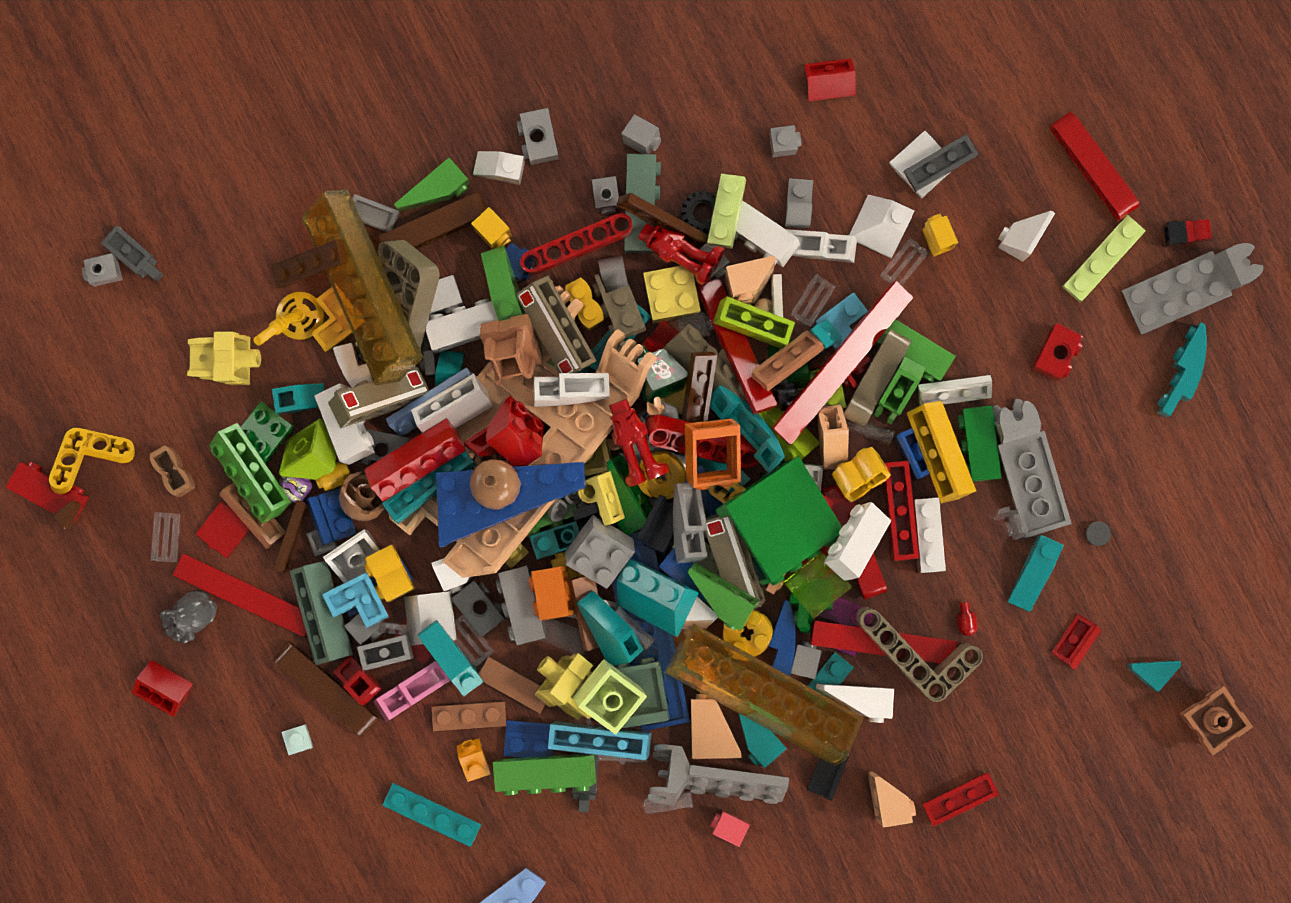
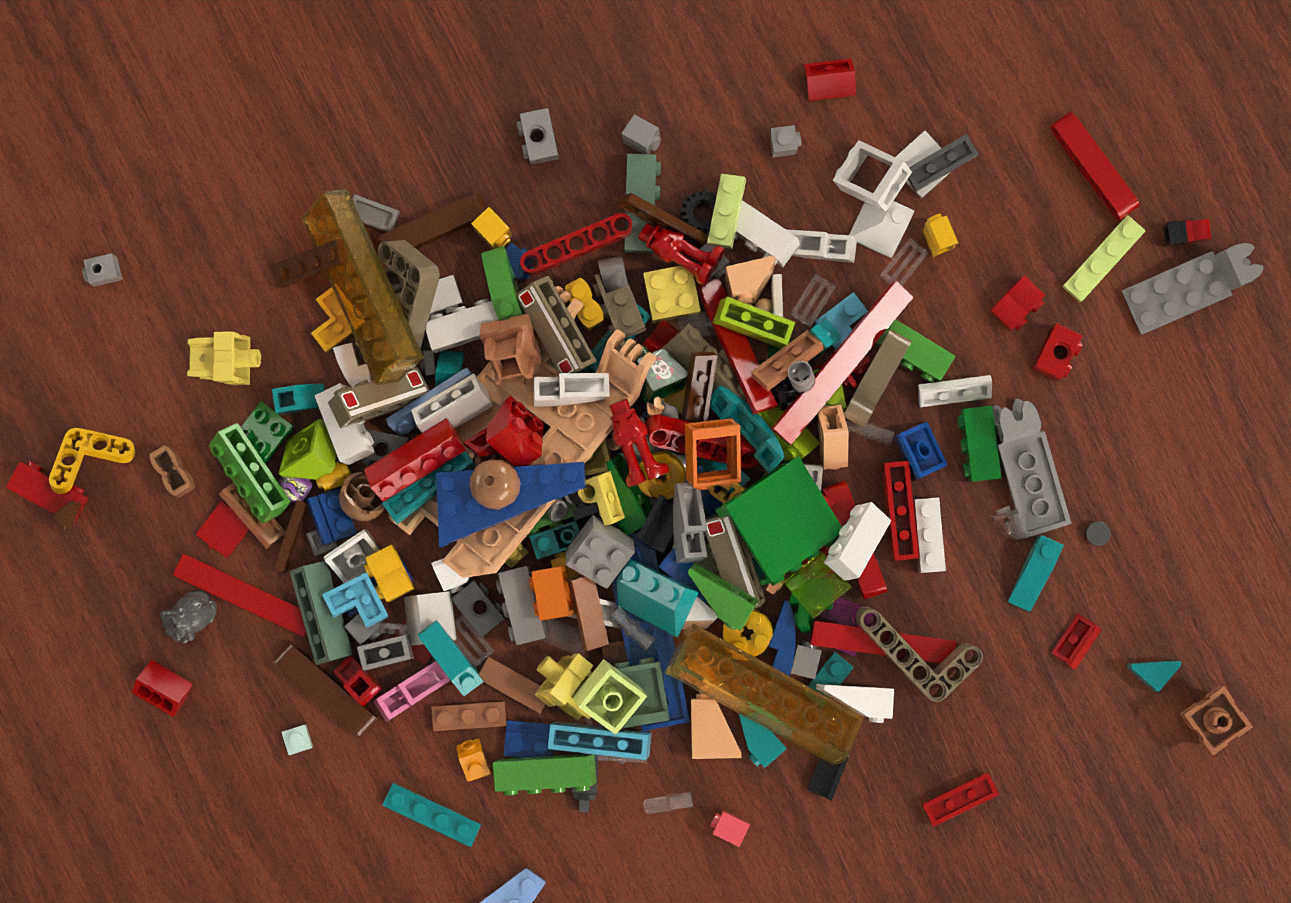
(131, 253): dark grey hinge -> none
(175, 535): clear tile -> none
(295, 317): yellow dish -> none
(438, 186): bright green slope -> none
(499, 166): white slope -> none
(605, 195): light grey brick -> none
(610, 631): teal slope -> none
(711, 780): light grey hinge -> none
(799, 204): light grey plate -> none
(799, 371): none -> light grey wheel
(861, 474): yellow brick -> none
(888, 187): none -> white window
(889, 803): light nougat slope -> none
(900, 388): bright green hinge -> none
(941, 451): yellow brick -> none
(967, 620): red cylinder -> none
(1017, 304): none -> red brick
(1024, 235): white slope -> none
(1190, 363): teal slope -> none

